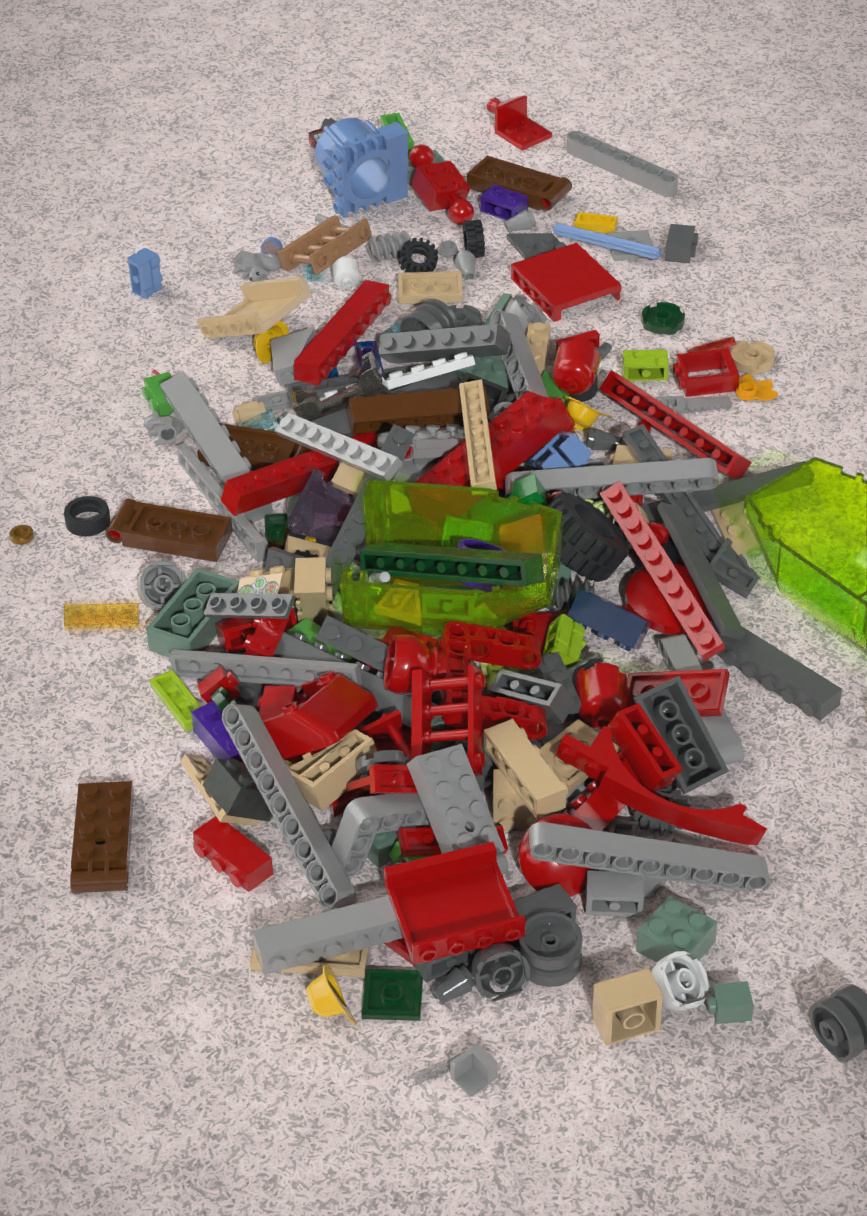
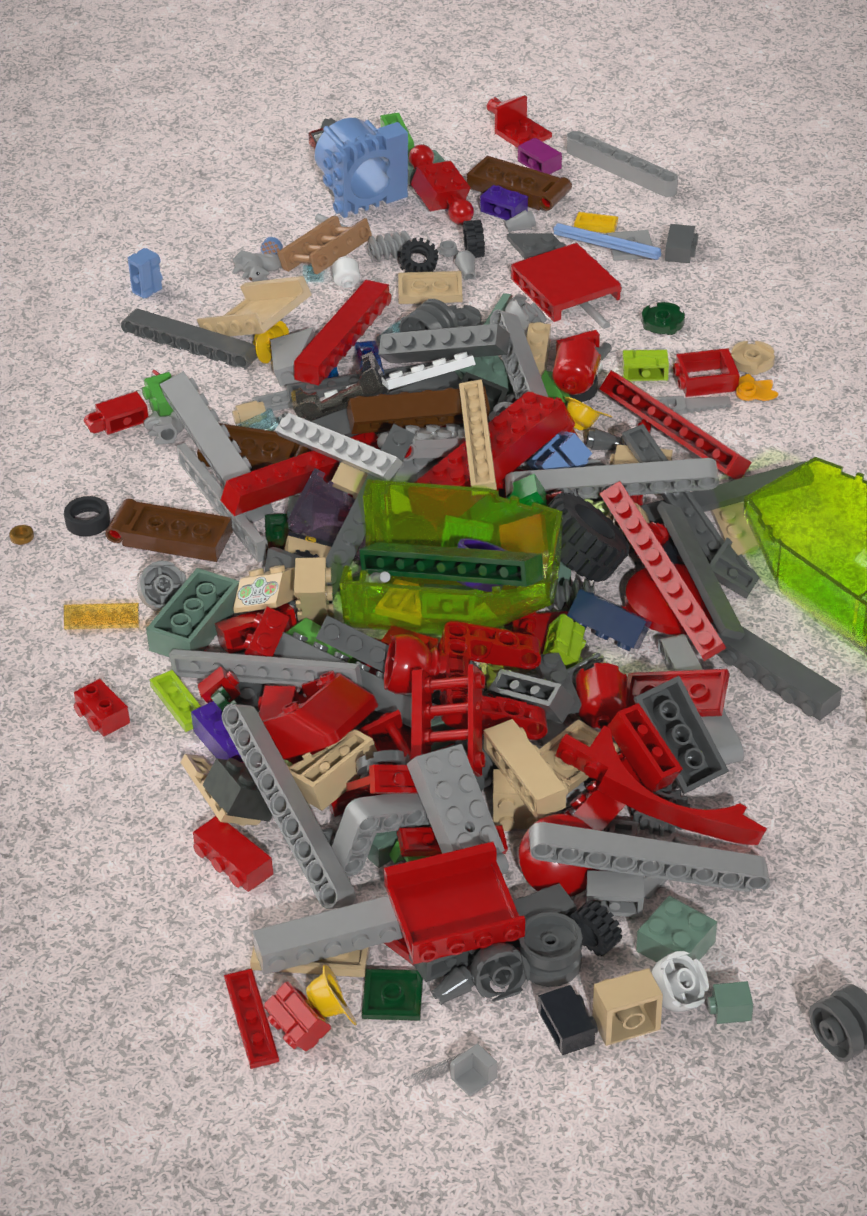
(101, 708): none -> red brick
(102, 837): reddish brown hinge -> none
(117, 414): none -> red brick
(190, 338): none -> dark grey beam
(249, 605): bracket -> none
(251, 1018): none -> red tile
(296, 1017): none -> brick
(539, 156): none -> magenta brick
(567, 1019): none -> black piece
(595, 315): none -> light grey bar
(597, 927): none -> black tyre
(720, 344): clear red plate -> none

